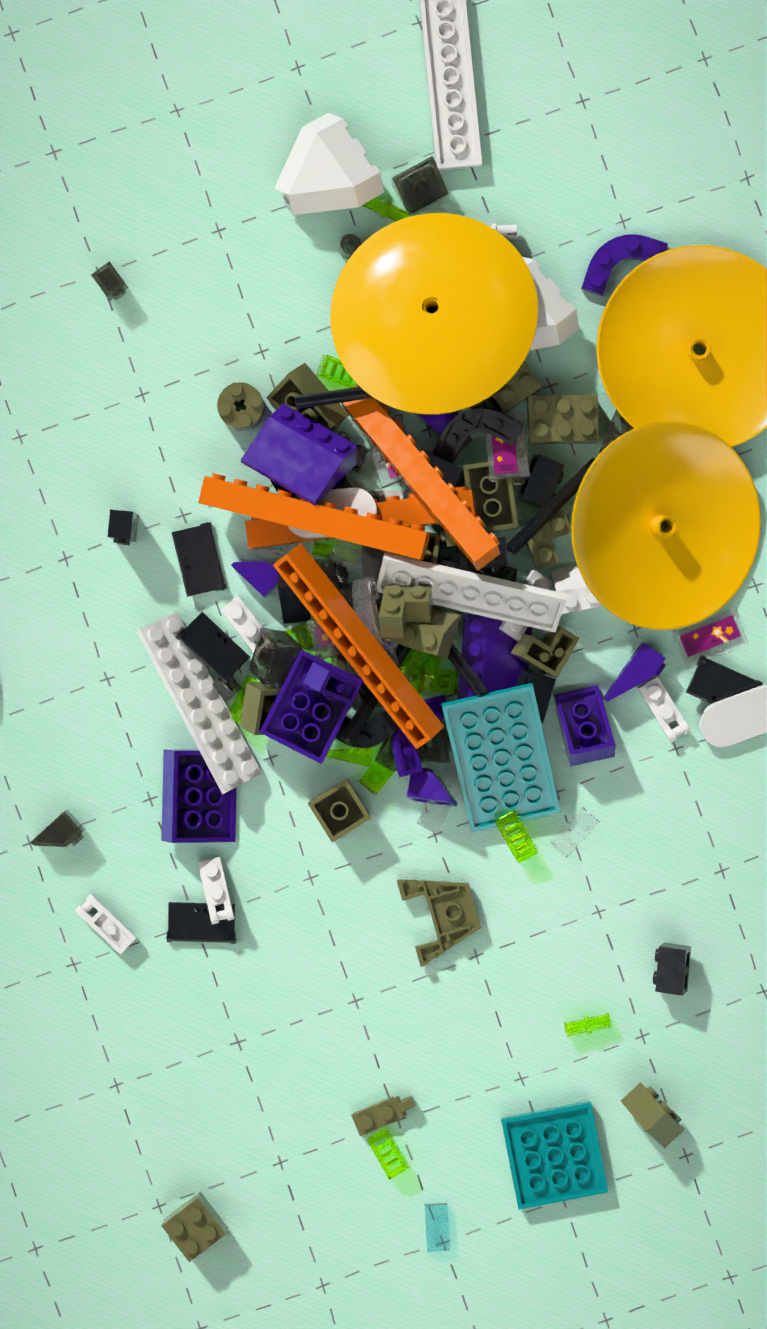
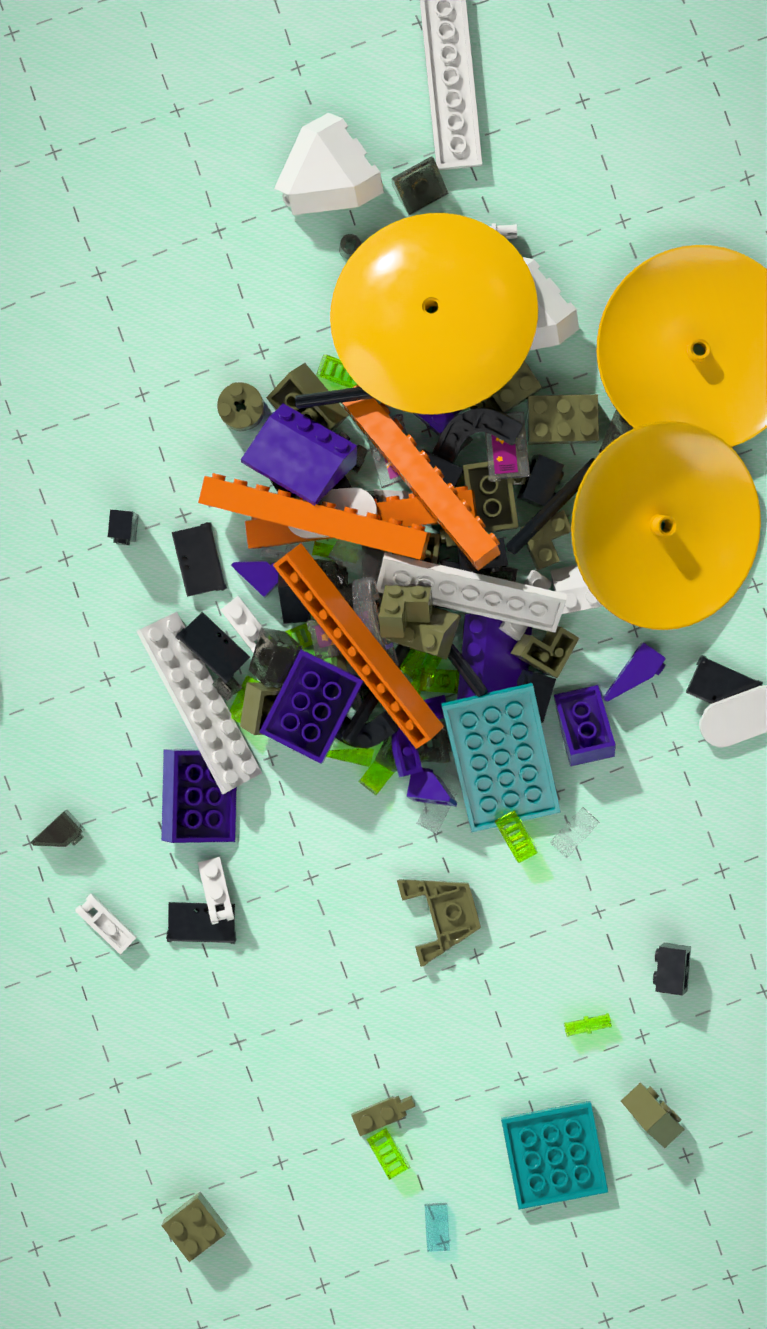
(110, 281): clear smoke brick -> none
(332, 683): dark purple slope -> none
(339, 810): olive brick -> none
(386, 209): clear neon green pin -> none
(617, 250): dark purple plate -> none
(663, 708): white plate -> none
(719, 634): door -> none

